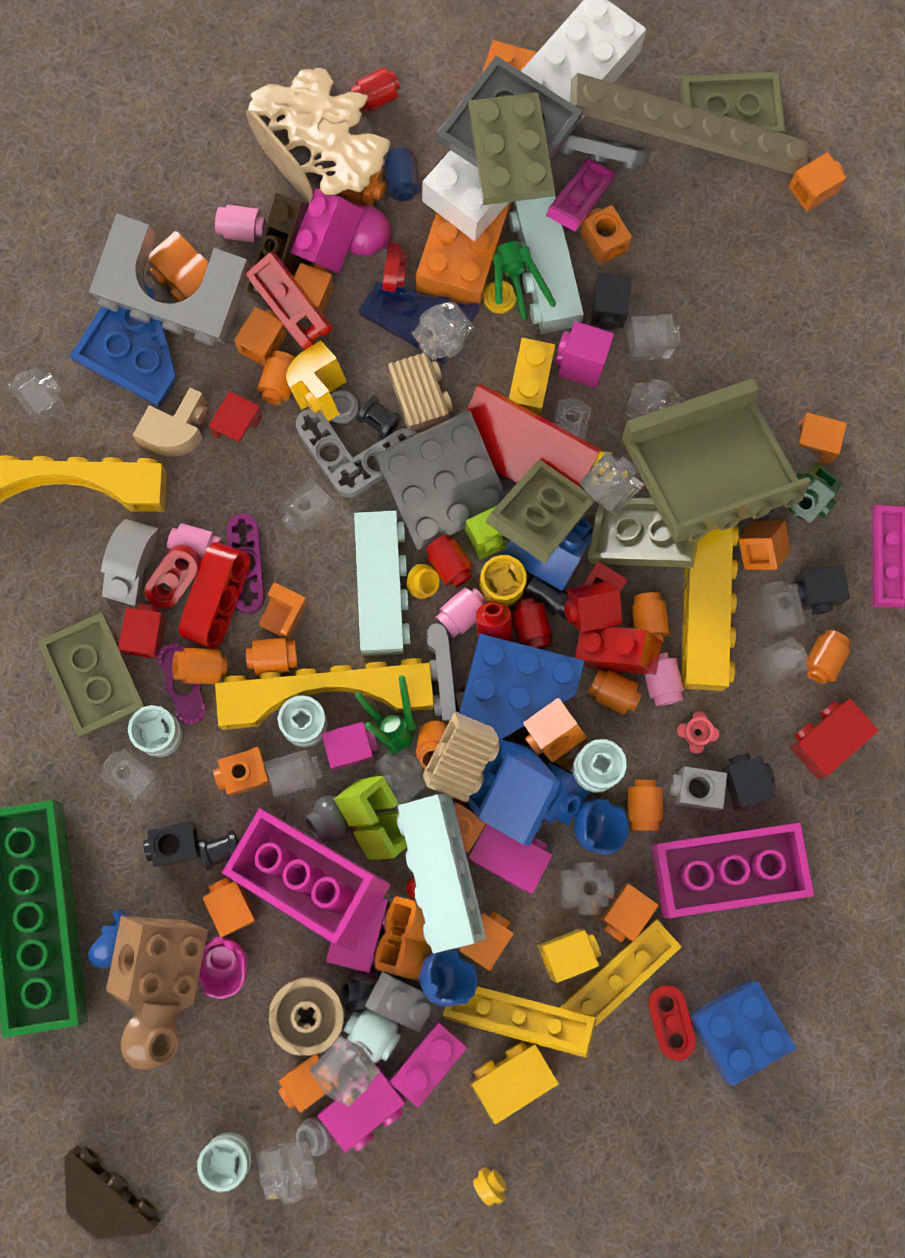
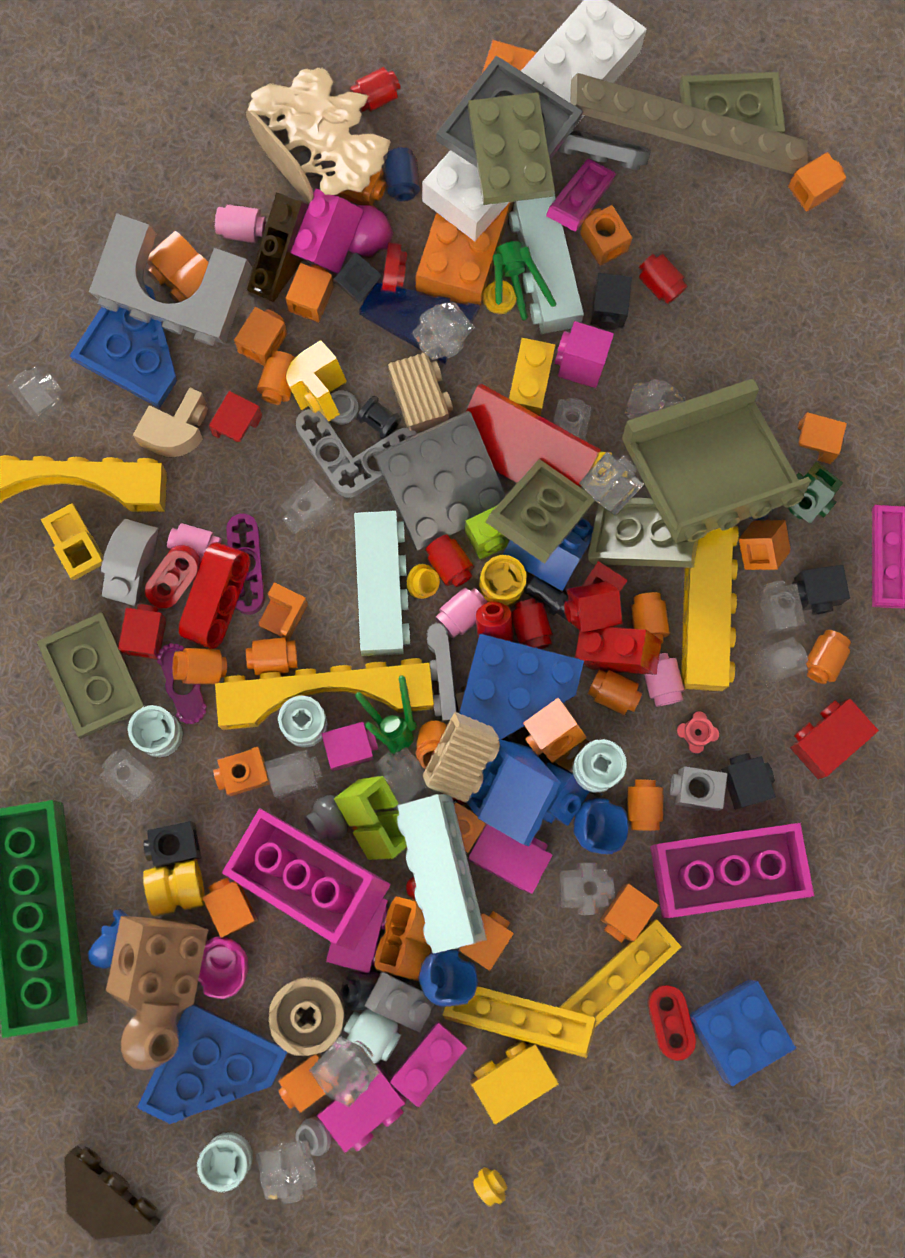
(73, 542): none -> yellow brick
(175, 887): none -> yellow wheel
(210, 1068): none -> blue plate
(218, 849): black bush -> none
(288, 300): plate -> none
(357, 277): none -> black brick
(569, 955): yellow brick -> none
(652, 337): clear brick -> none
(662, 278): none -> red brick

